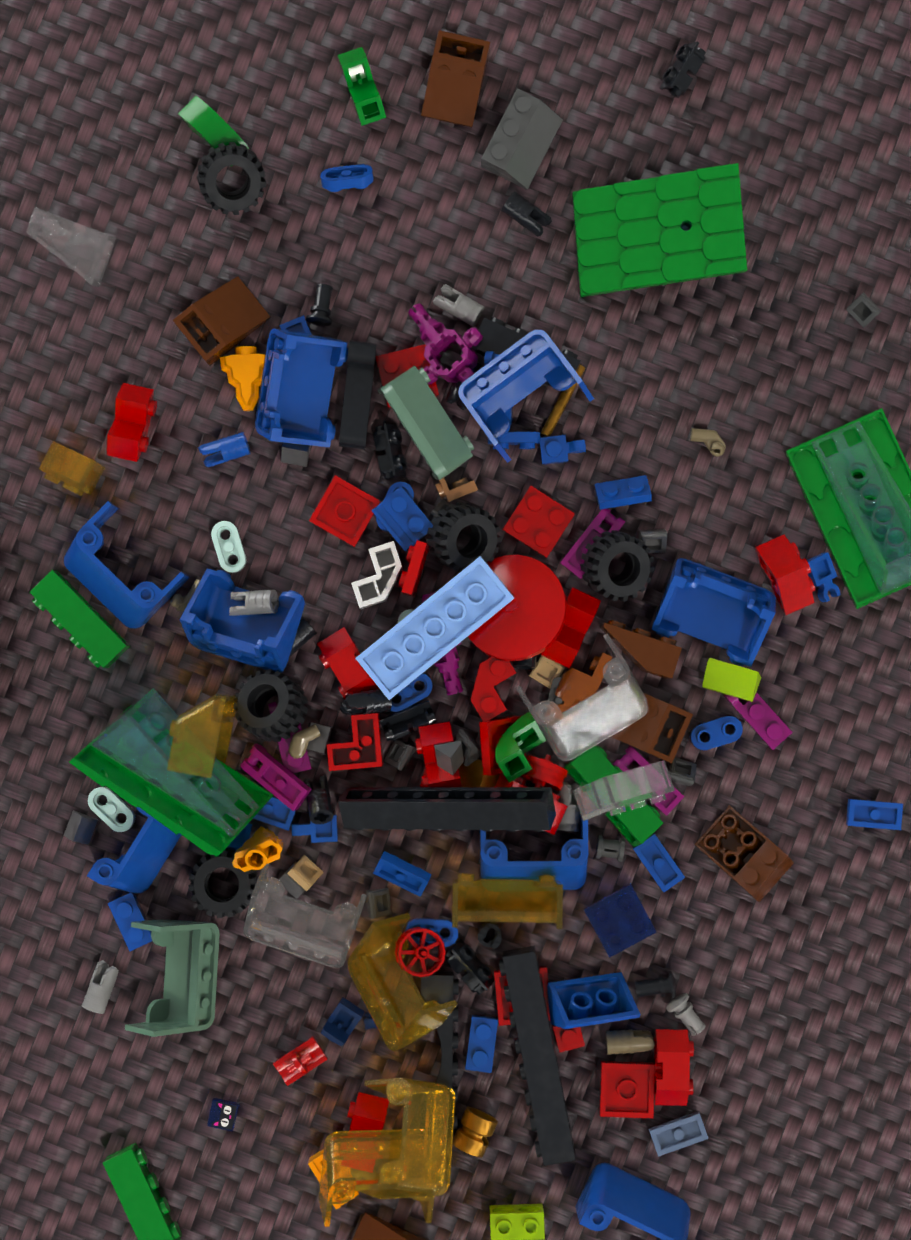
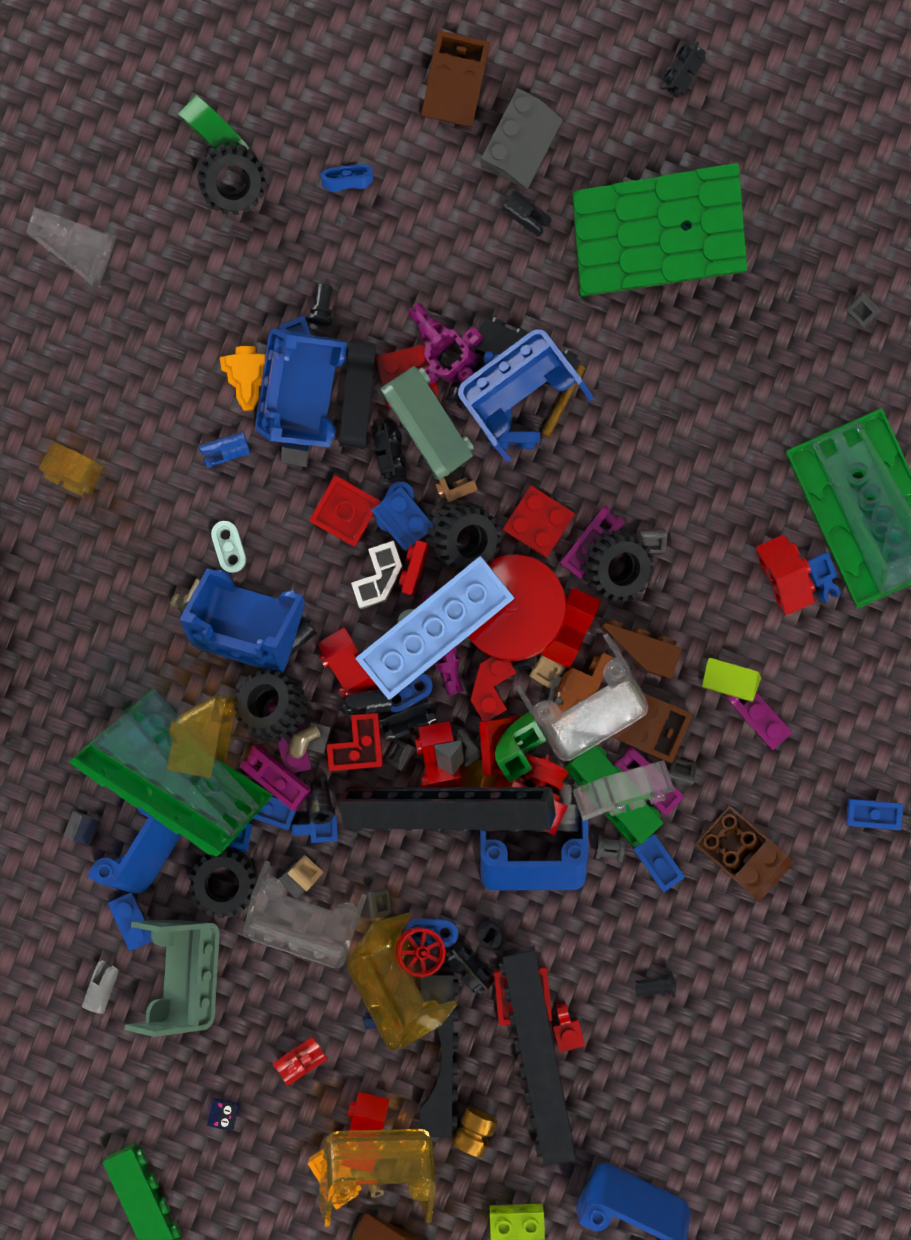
(80, 619): green brick -> none
(111, 810): light aqua plate -> none
(130, 607): blue windscreen -> none
(131, 423): red brick -> none
(221, 320): reddish brown slope -> none
(255, 602): light grey hinge -> none
(258, 850): light orange rock -> none
(342, 1022): dark blue bracket -> none
(361, 86): green brick -> none
(402, 873): blue plate -> none
(425, 1140): clear yellow windscreen -> none
(461, 307): light grey hinge -> none
(481, 1044): blue plate -> none
(507, 900): clear yellow windscreen -> none
(556, 450): blue plate -> none
(590, 1001): blue slope -> none
(620, 920): clear blue plate -> none
(623, 492): blue plate -> none
(627, 1089): red plate -> none
(628, 1041): dark tan hinge -> none
(672, 1067): red brick -> none
(678, 1133): sand blue plate -> none
(684, 1011): light grey pin -> none
(711, 440): dark tan arm -> none
(715, 610): blue windscreen -> none
(716, 732): blue plate -> none

